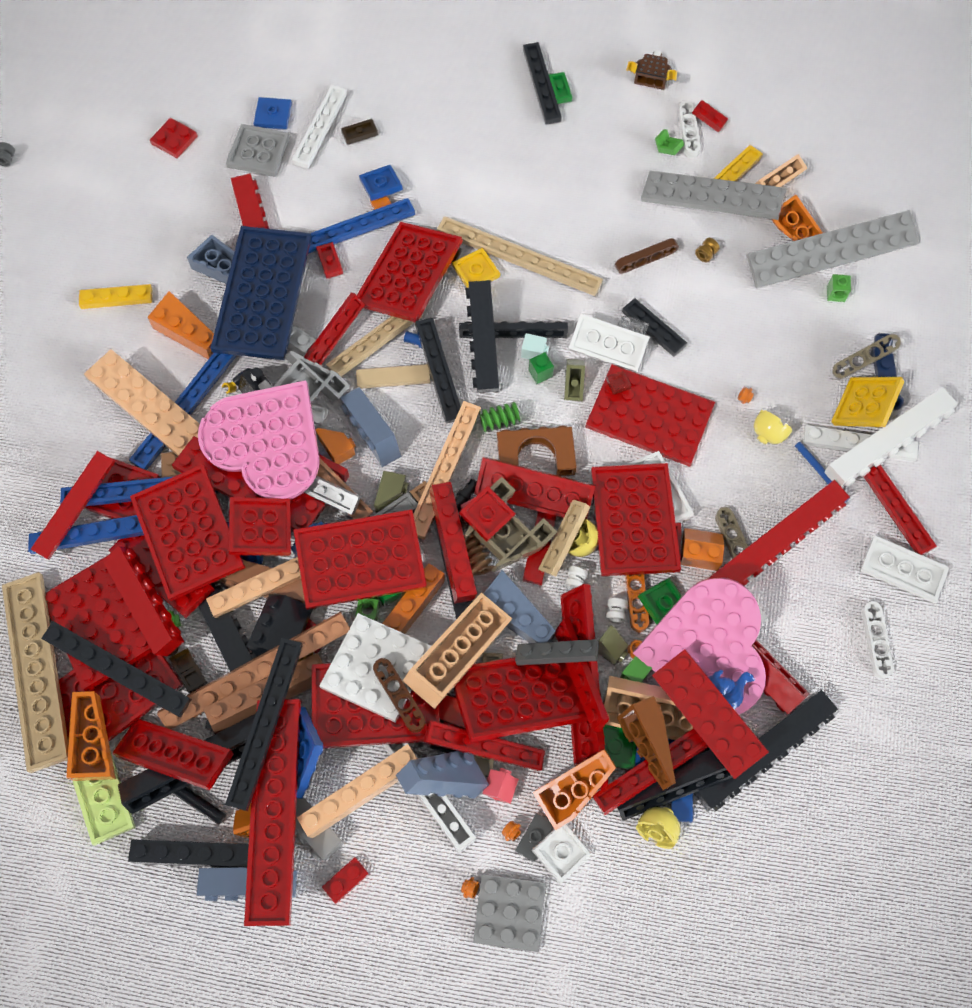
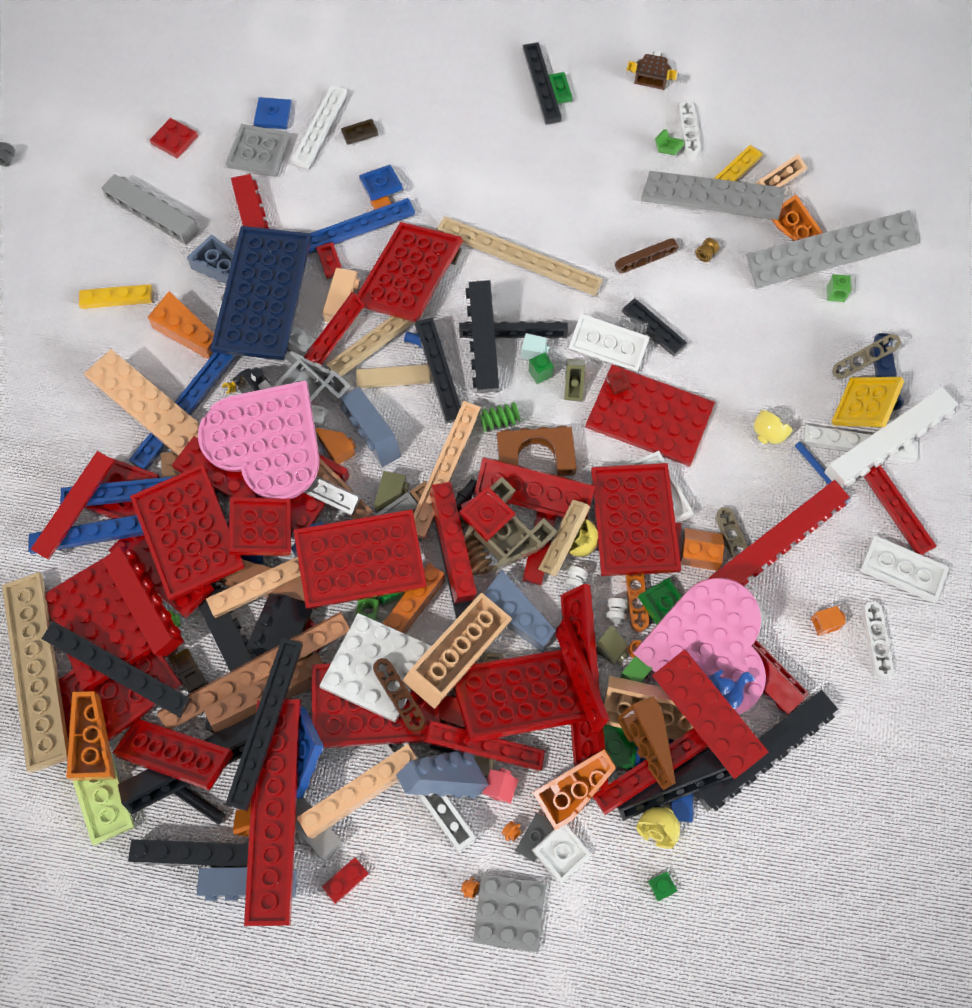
(150, 209): none -> light grey brick
(342, 285): none -> light nougat brick
(475, 267): yellow plate -> none
(557, 652): dark grey plate -> none
(662, 886): none -> green plate
(710, 115): red plate -> none
(745, 395): orange plate -> none
(828, 620): none -> orange brick

